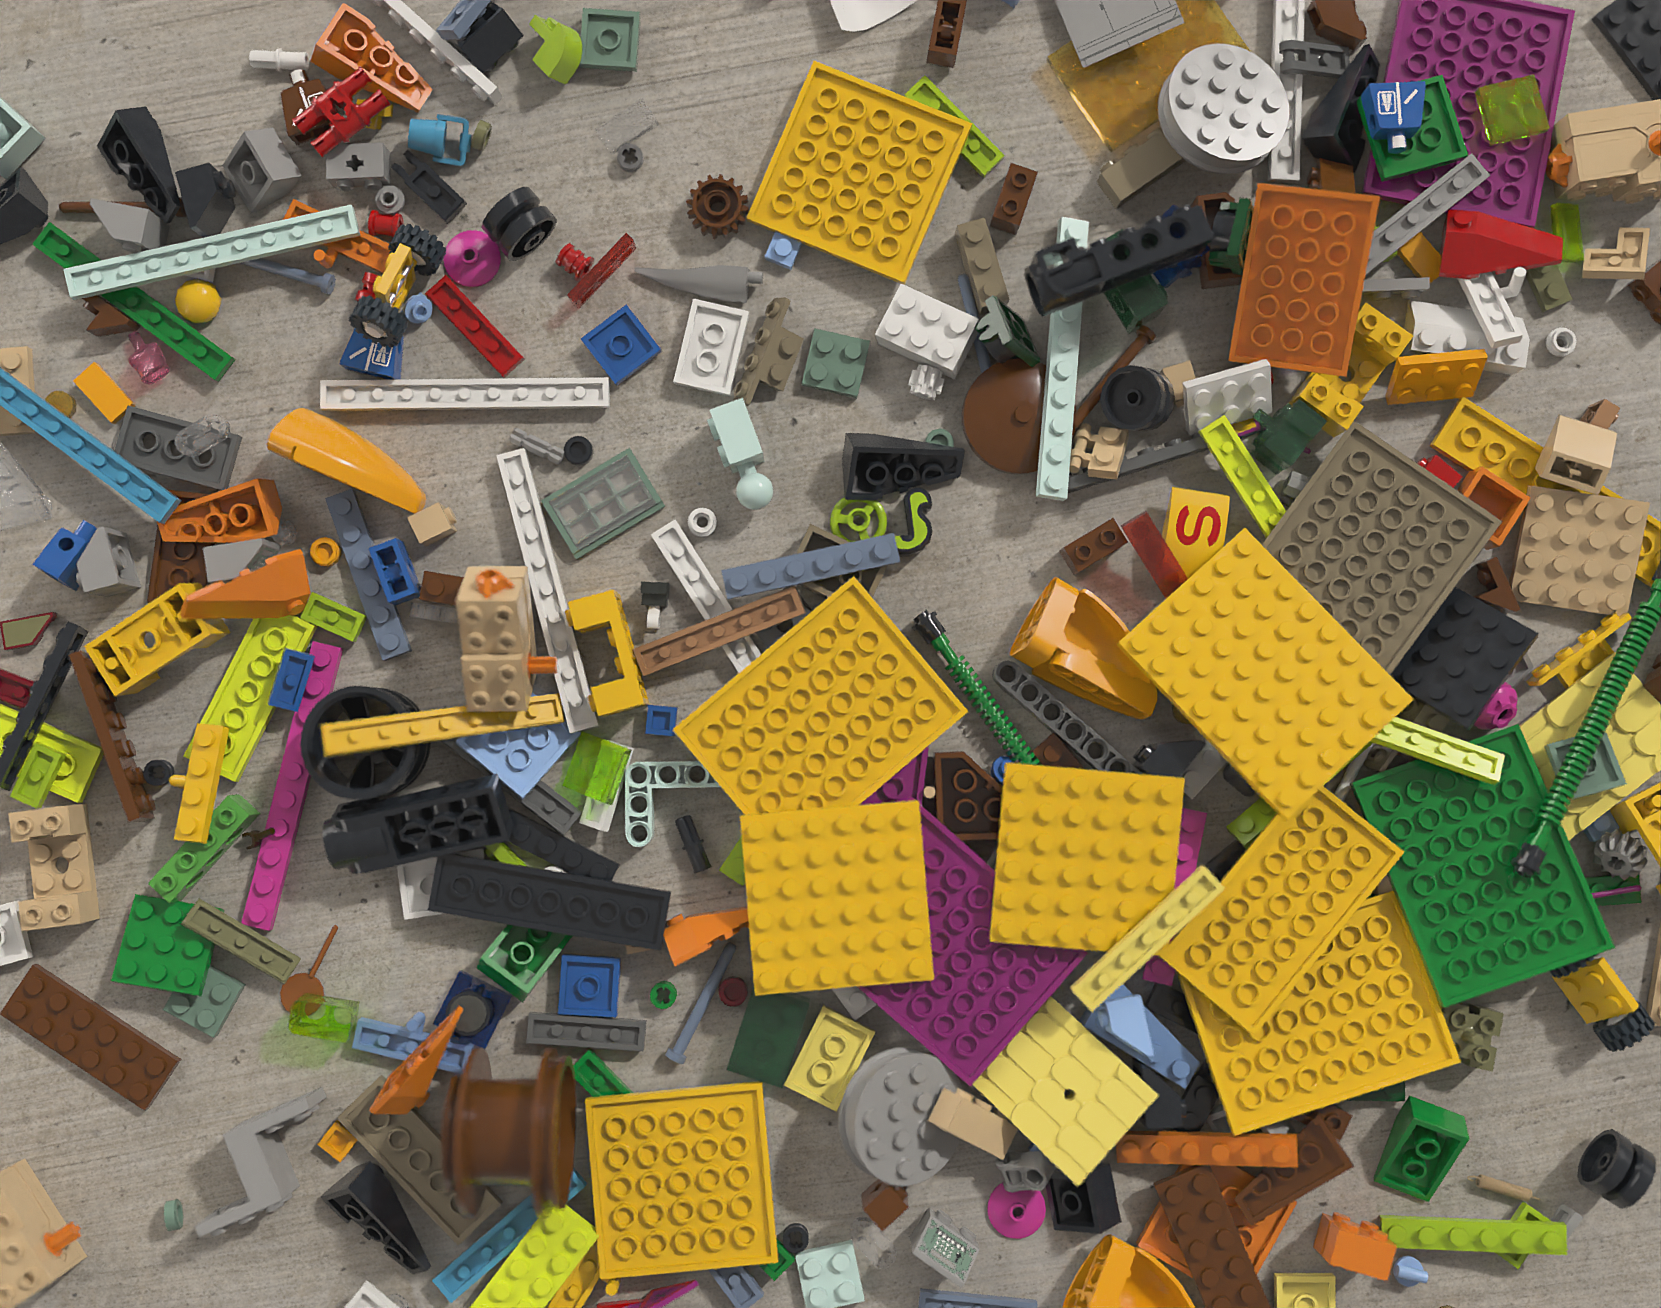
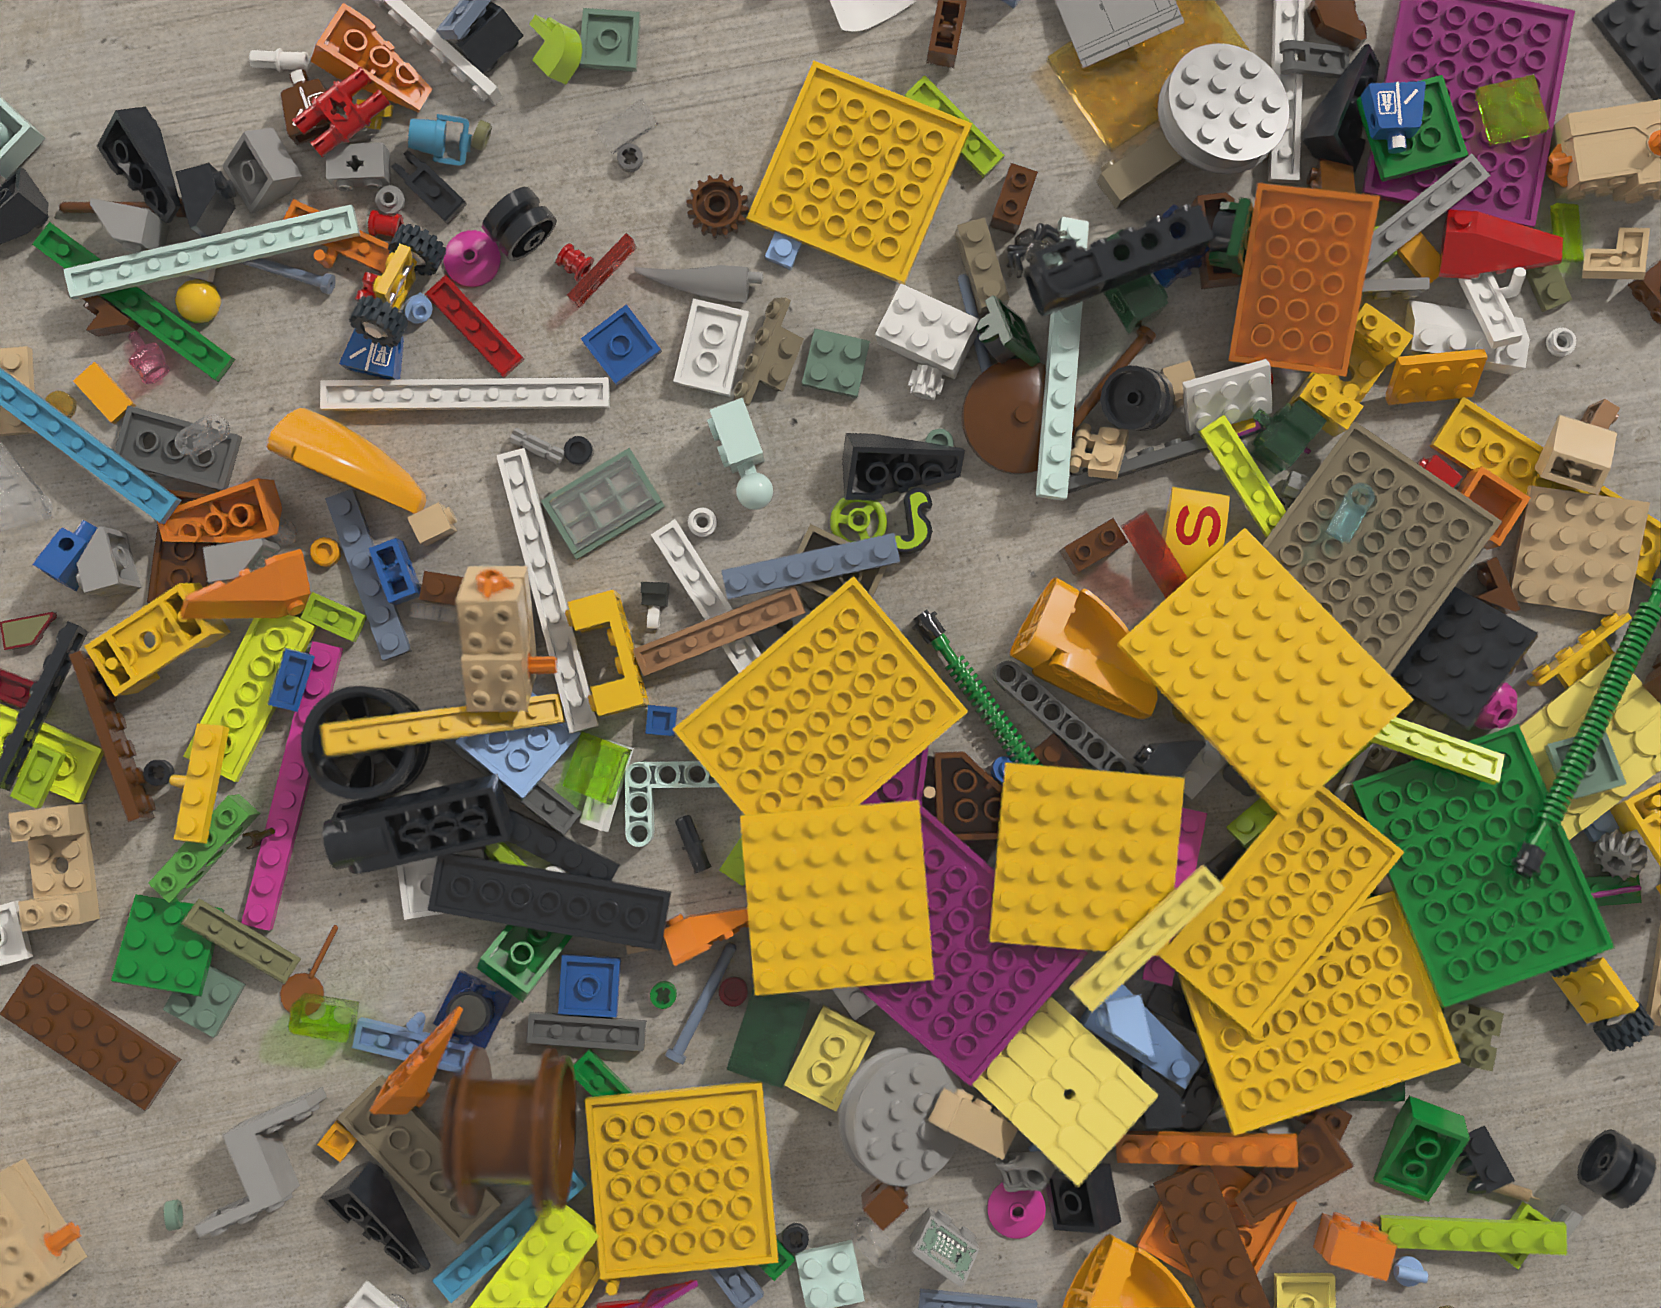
(1029, 242): none -> animal
(1349, 514): none -> clear light blue piece
(1485, 1162): none -> black plate

